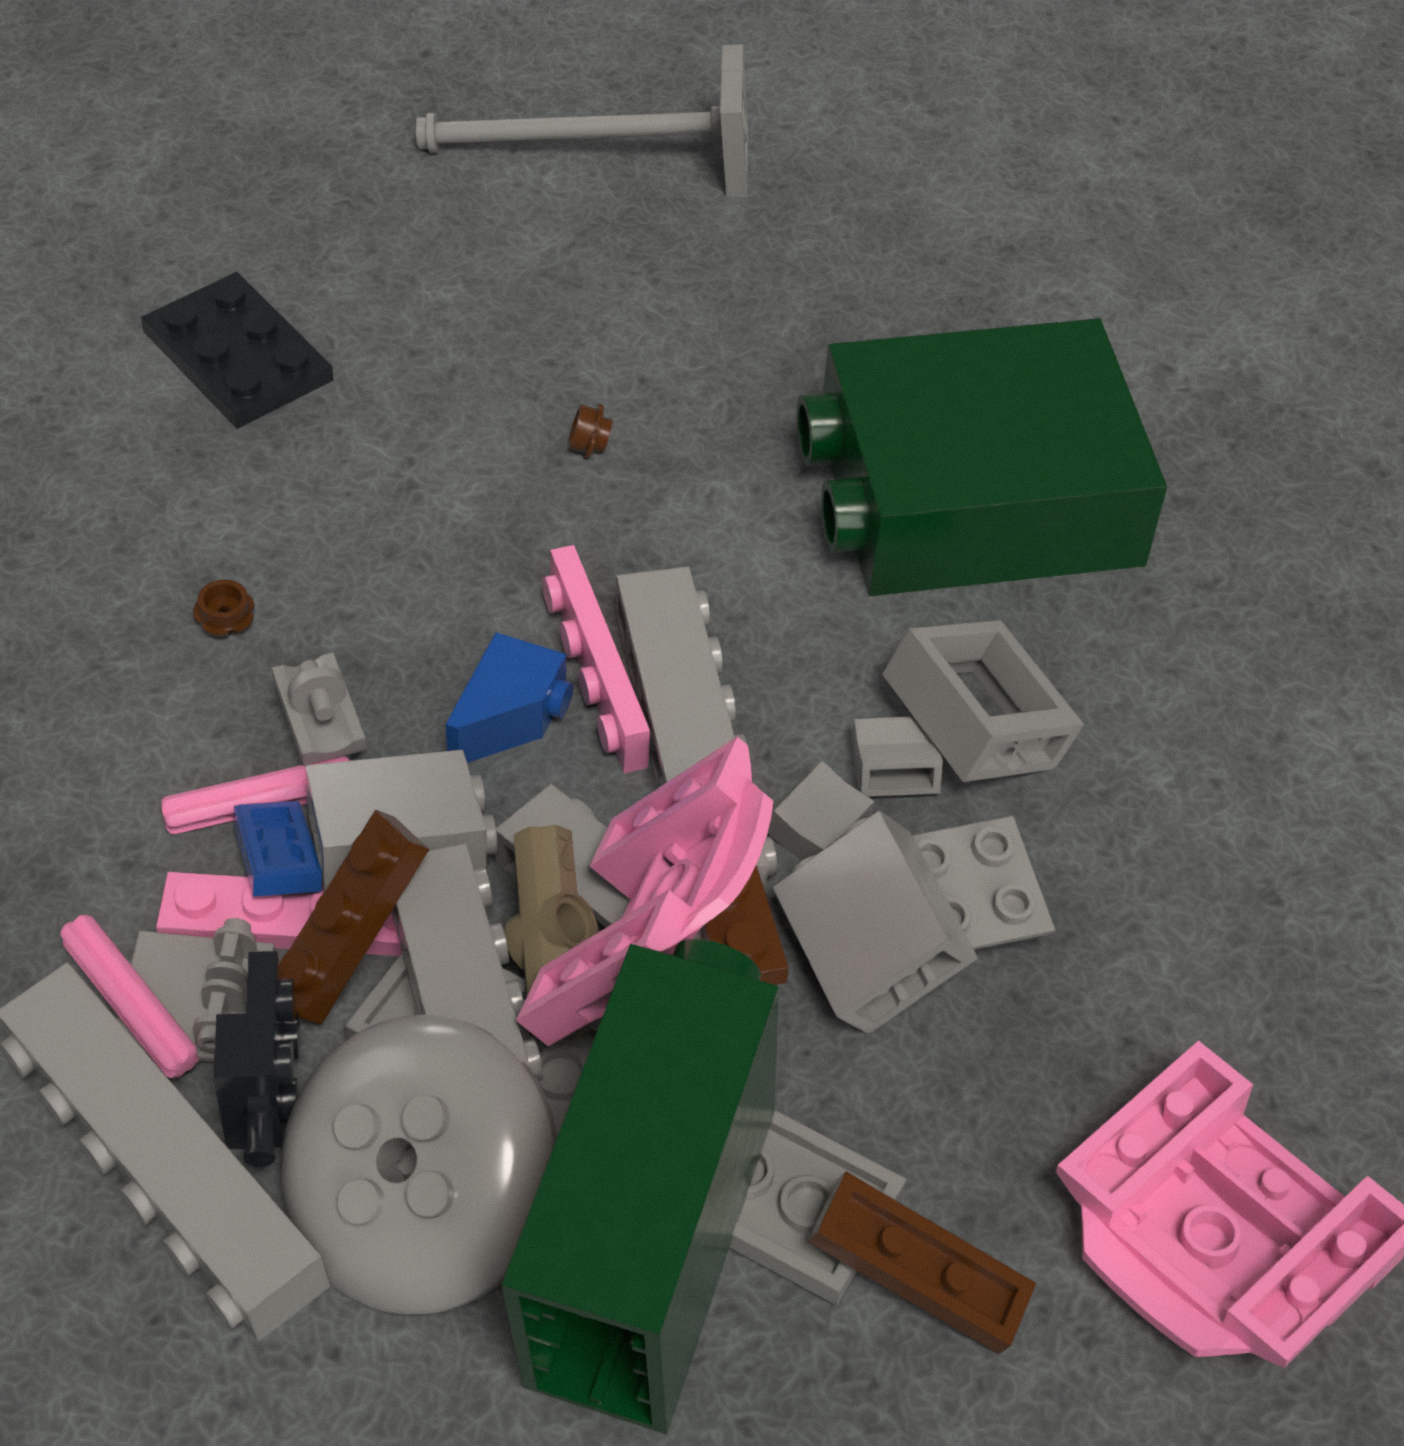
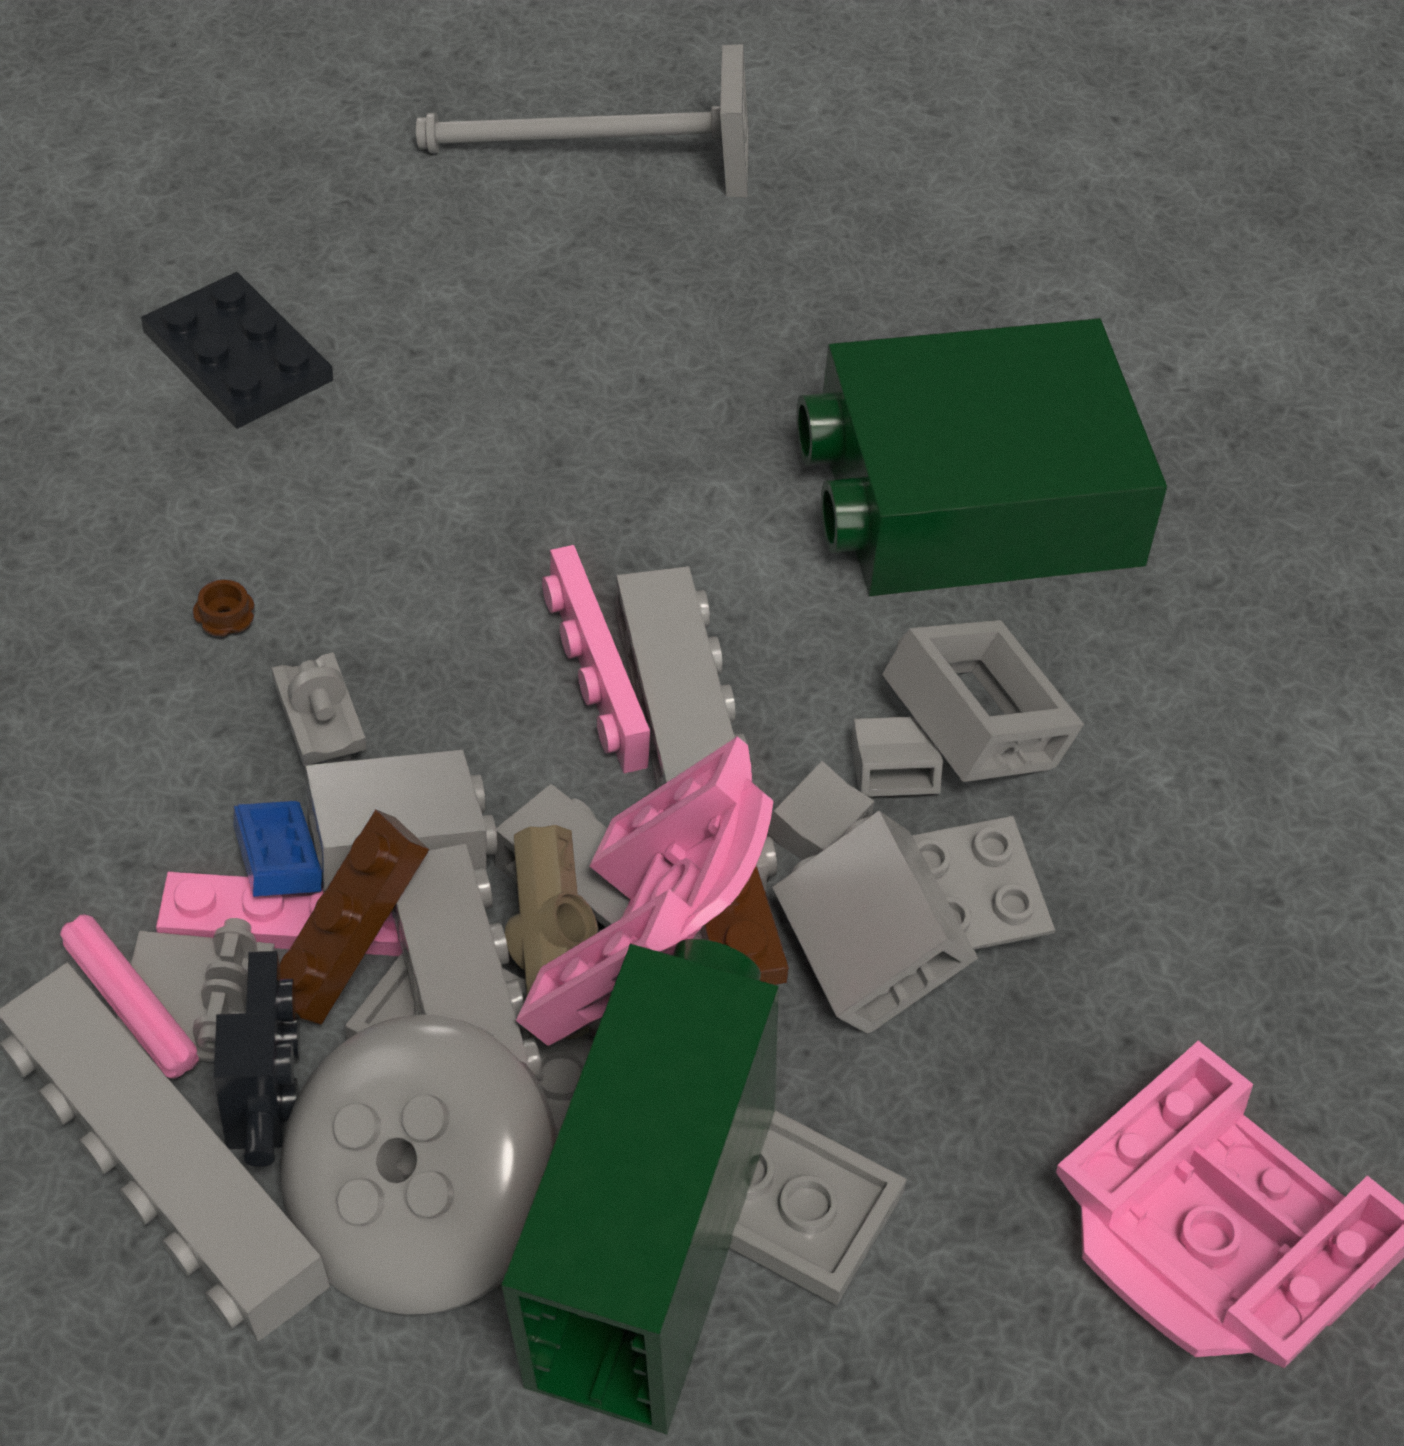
(216, 802): bright pink axle -> none
(509, 698): blue slope -> none
(589, 430): reddish brown plate -> none
(922, 1262): reddish brown plate -> none

